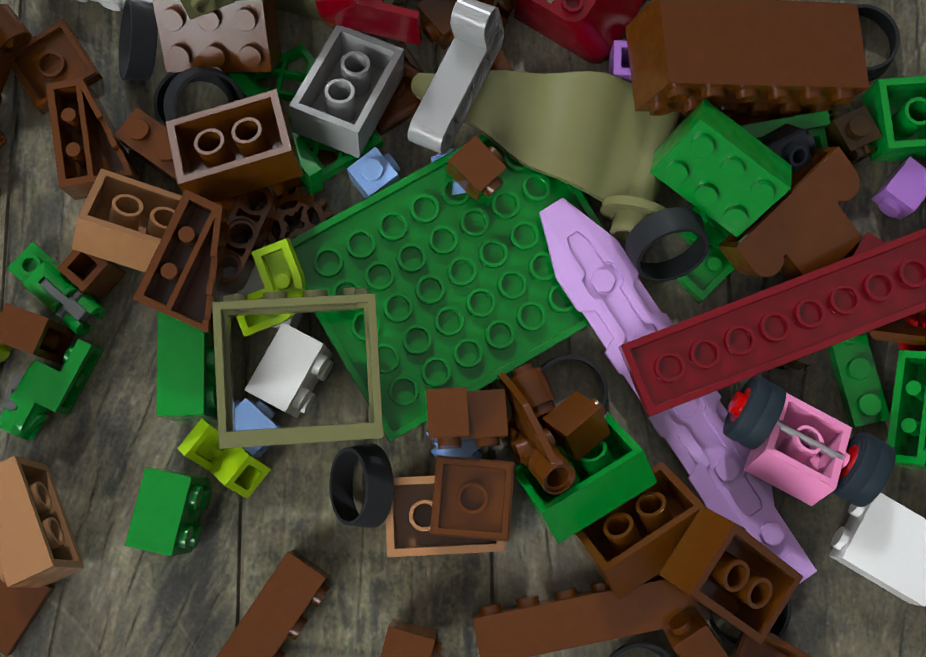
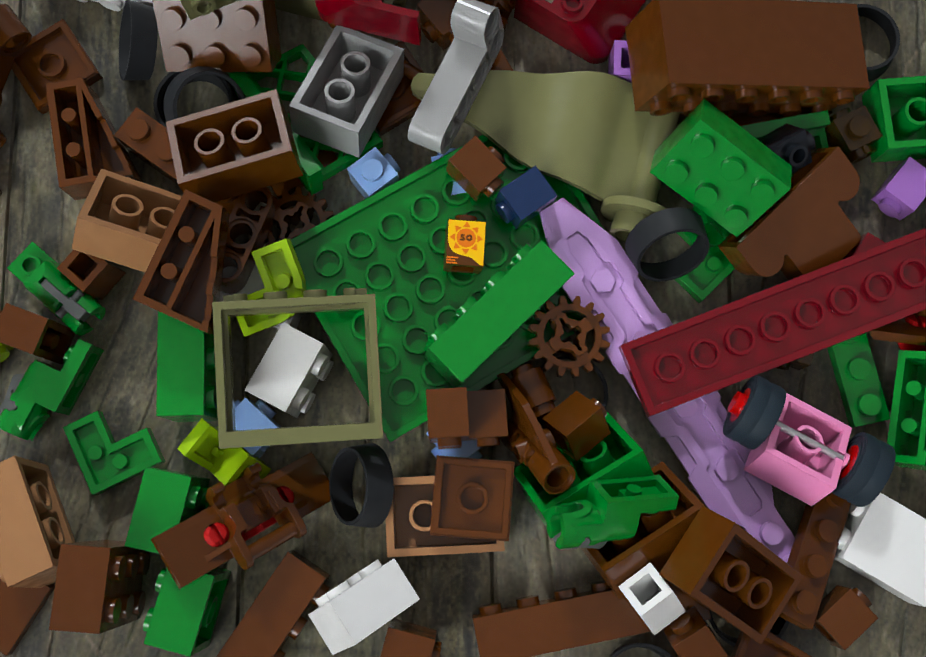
(98, 586): none -> reddish brown brick
(107, 461): none -> green plate
(185, 616): none -> green brick
(241, 513): none -> reddish brown piece
(362, 606): none -> white brick
(464, 245): none -> brick
(503, 308): none -> green brick
(524, 198): none -> dark blue brick
(560, 321): none -> reddish brown gear
(609, 511): none -> green plate
(652, 598): none -> white brick
(813, 557): none -> reddish brown plate
(844, 616): none -> reddish brown brick

